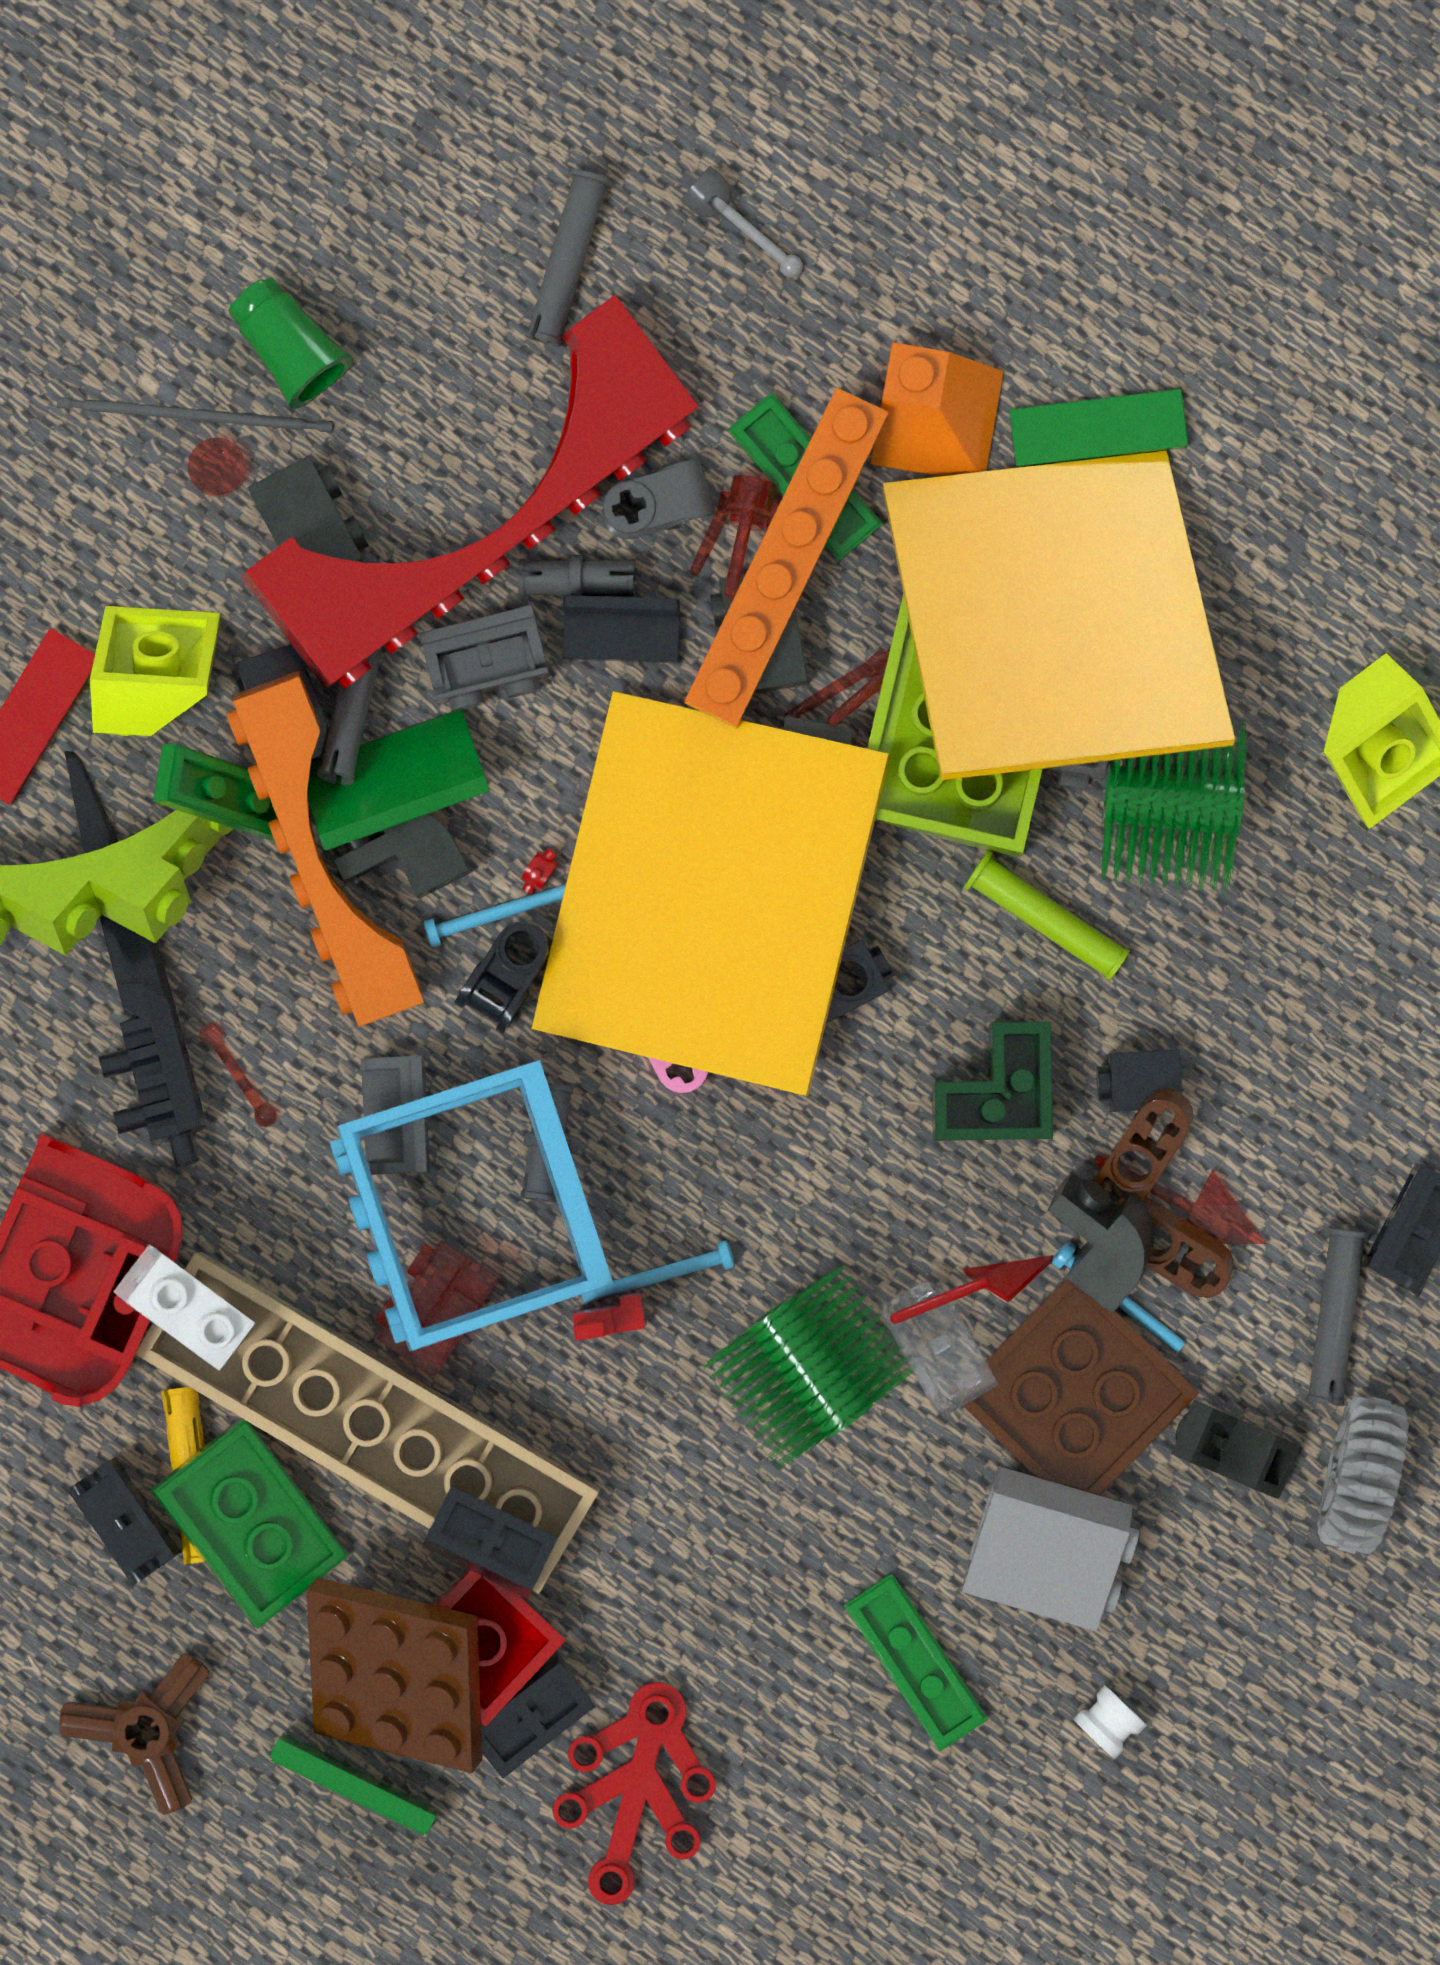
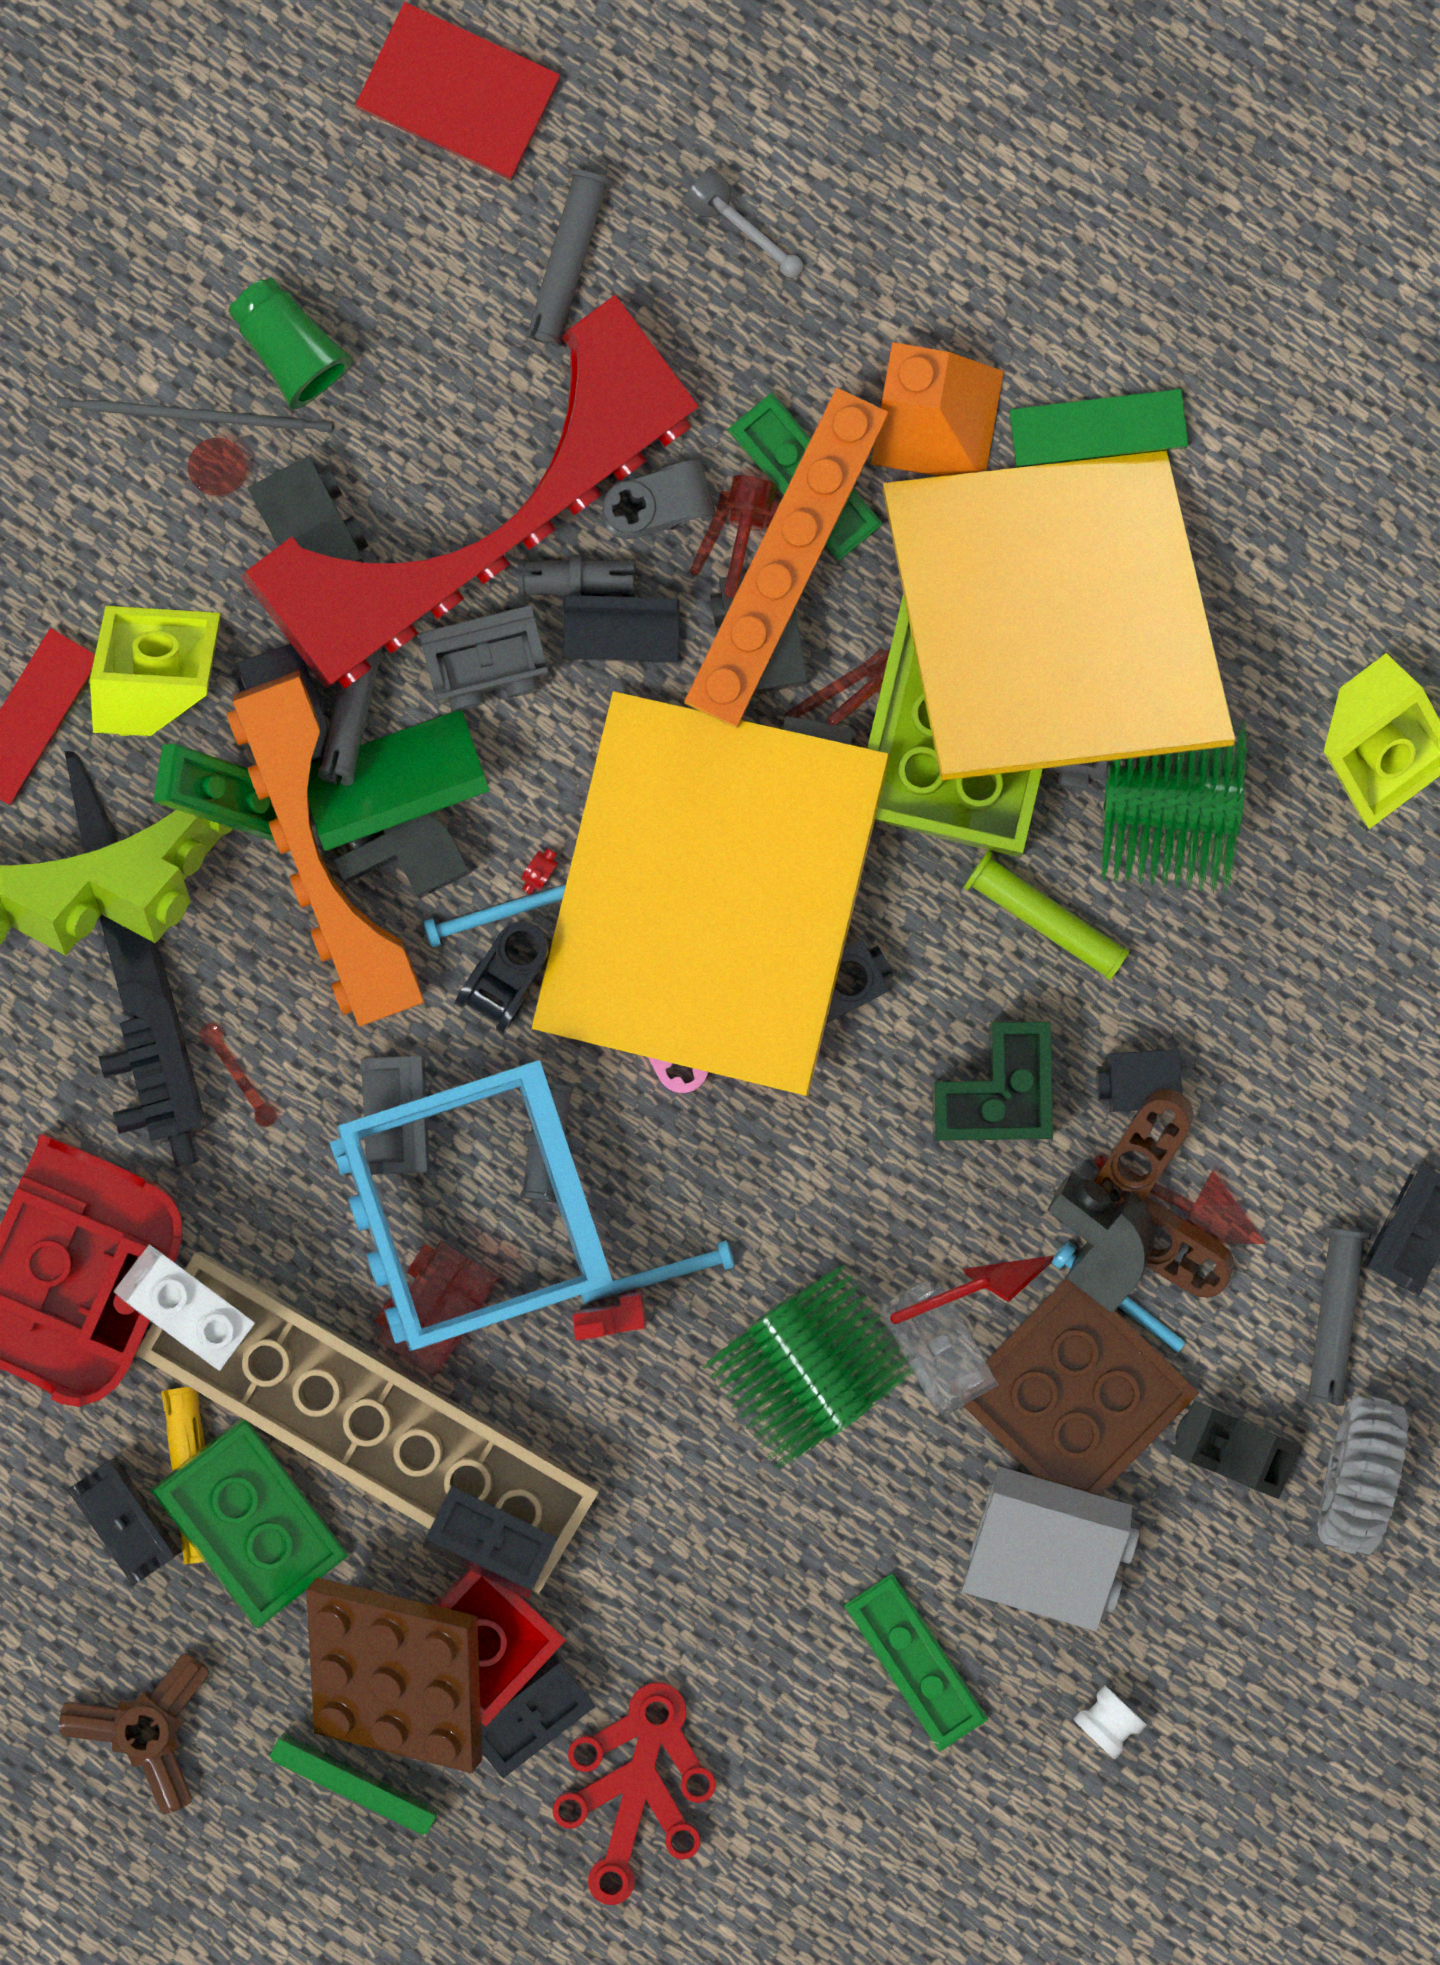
(457, 91): none -> red tile

